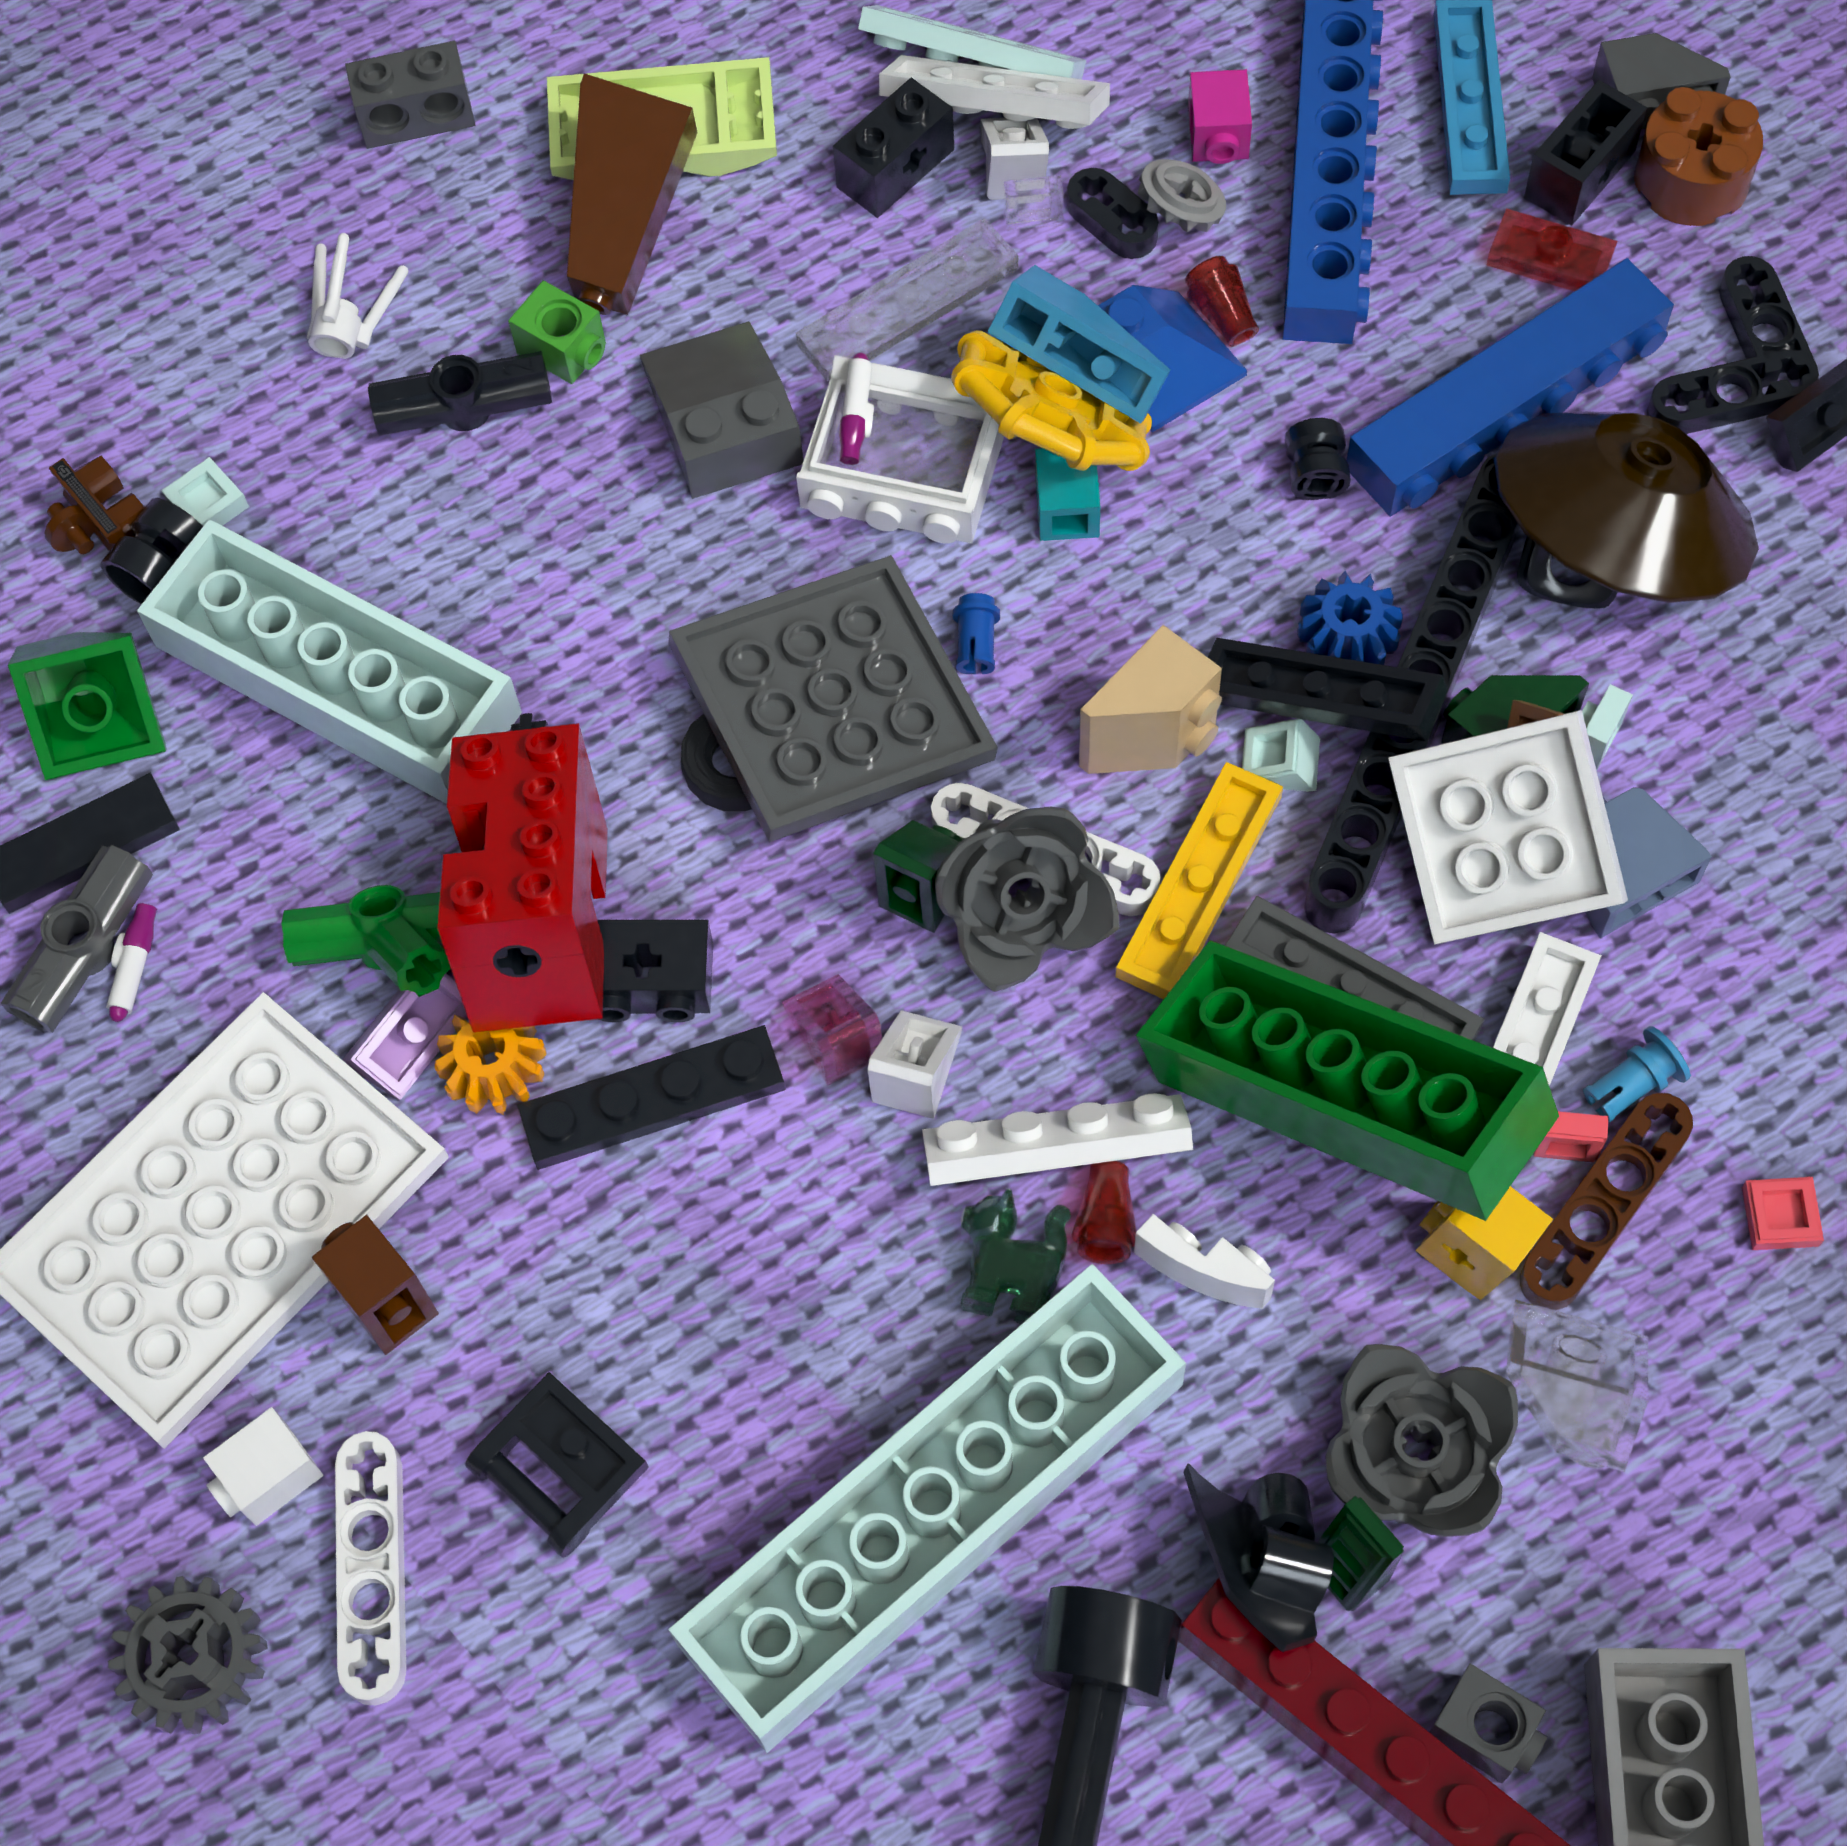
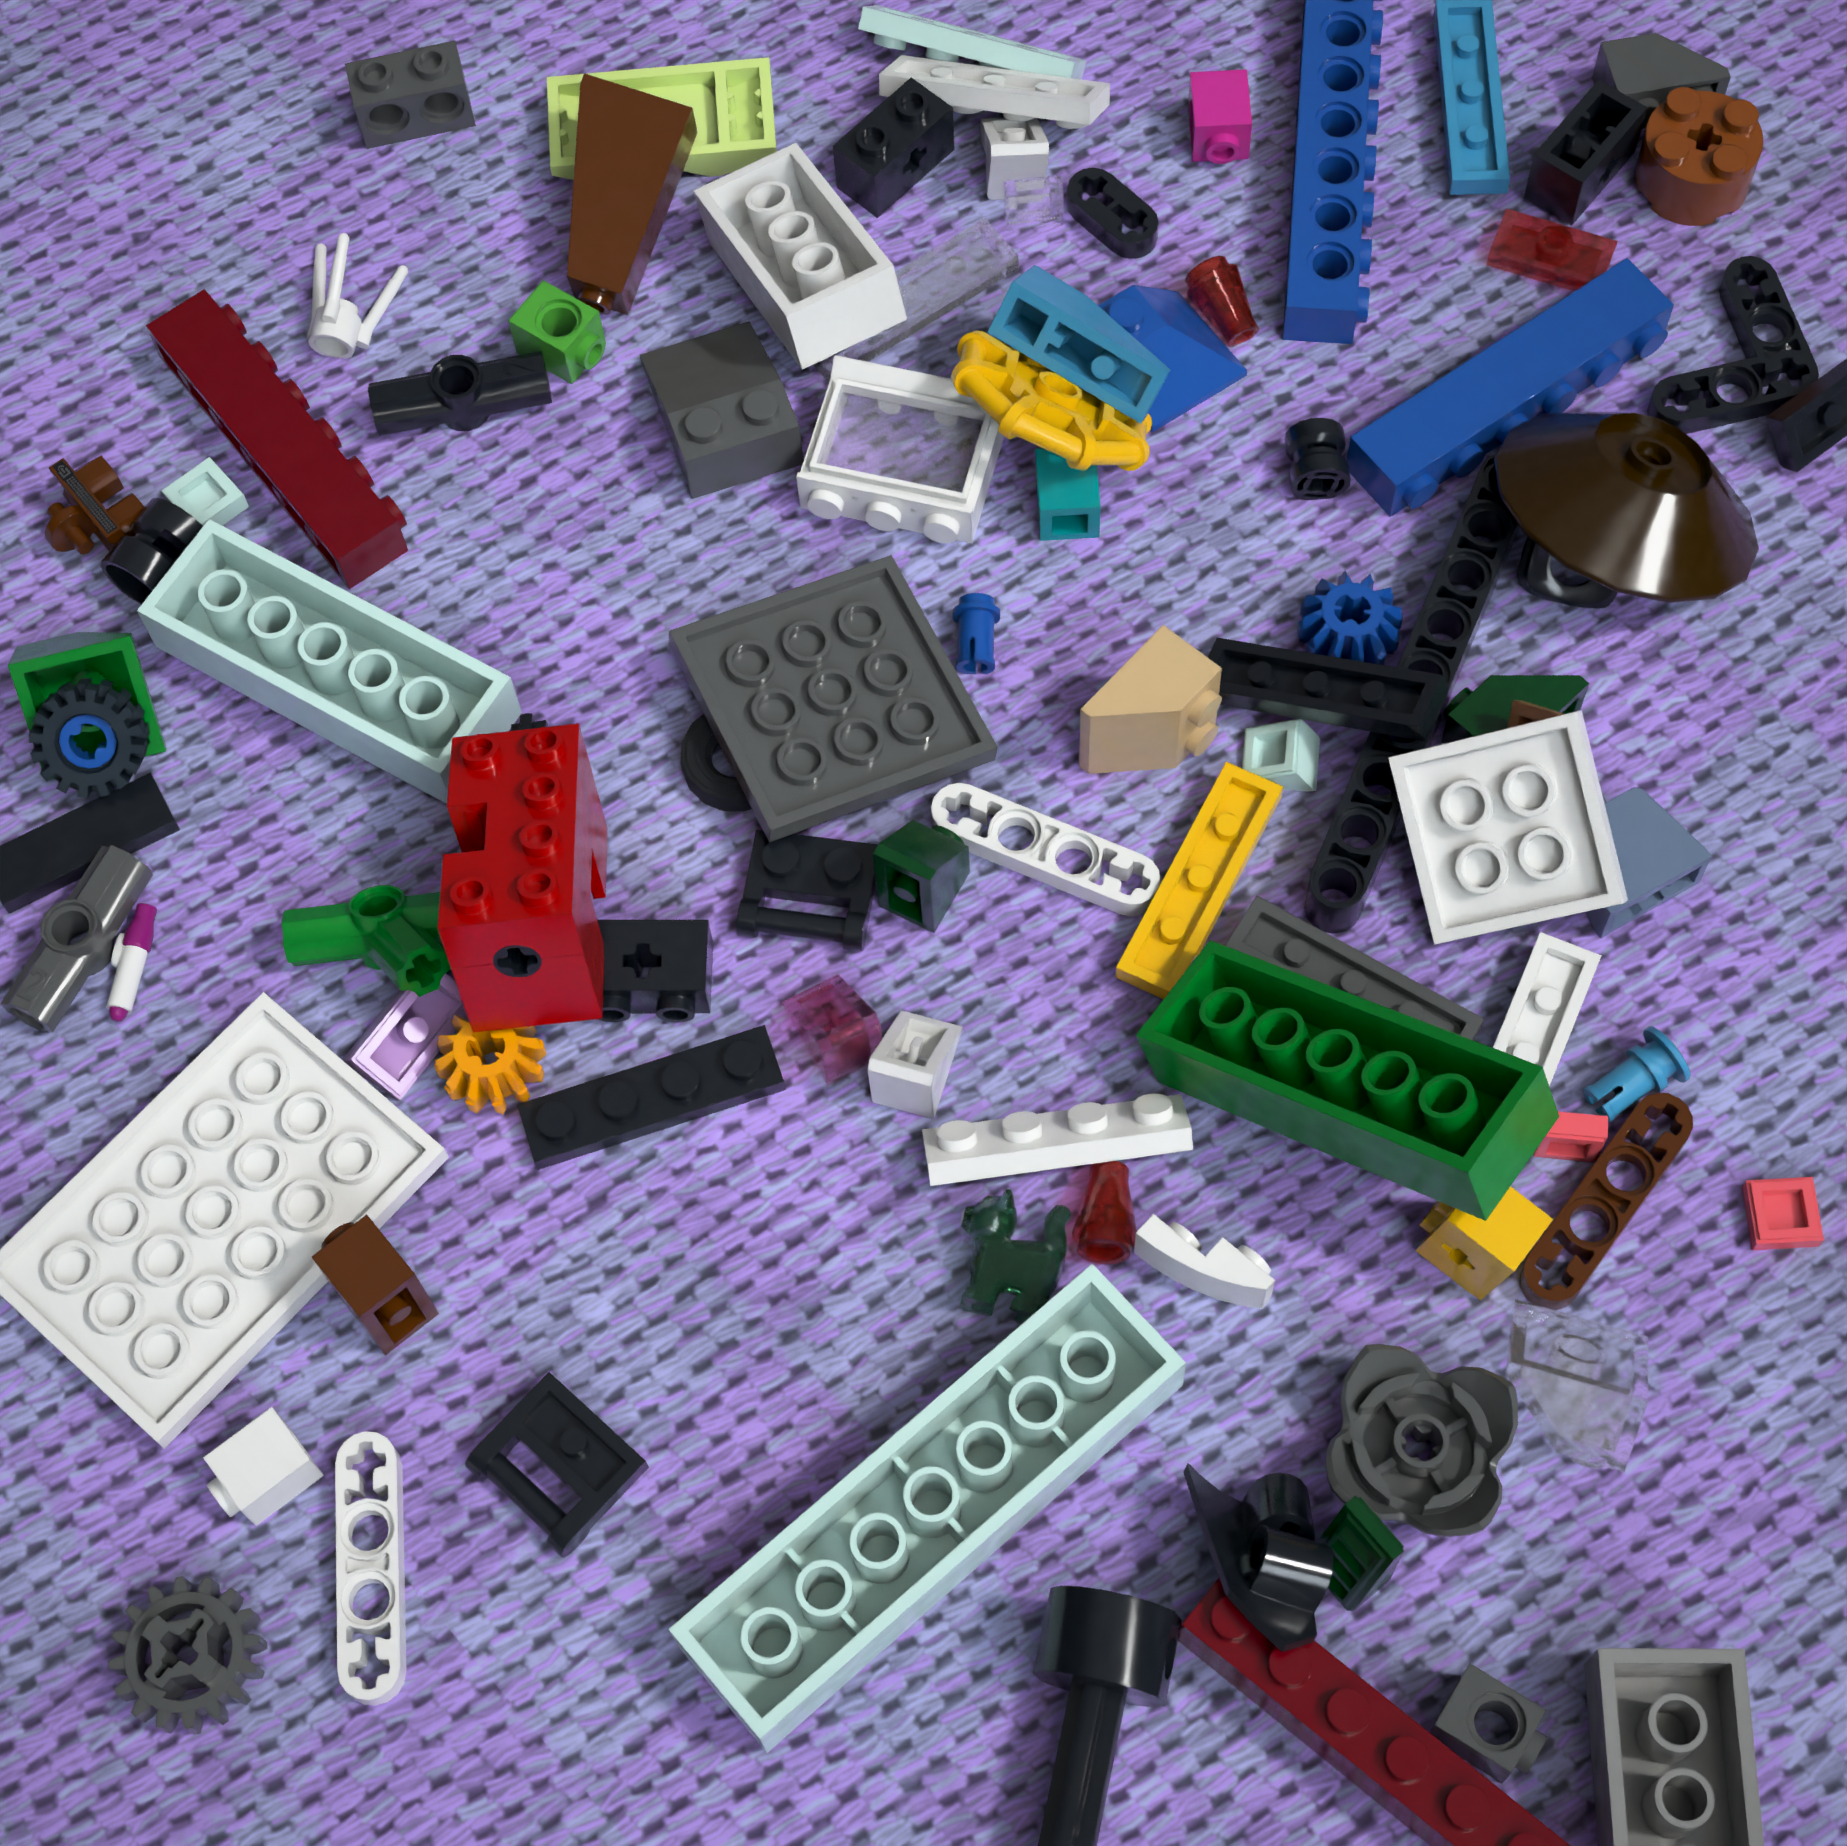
(65, 715): none -> black bush
(279, 438): none -> dark red brick
(800, 255): none -> white brick
(809, 872): none -> black plate
(857, 412): piece -> none
(1063, 908): dark grey brick -> none
(1166, 179): light grey gear -> none
(1605, 720): light aqua plate -> none

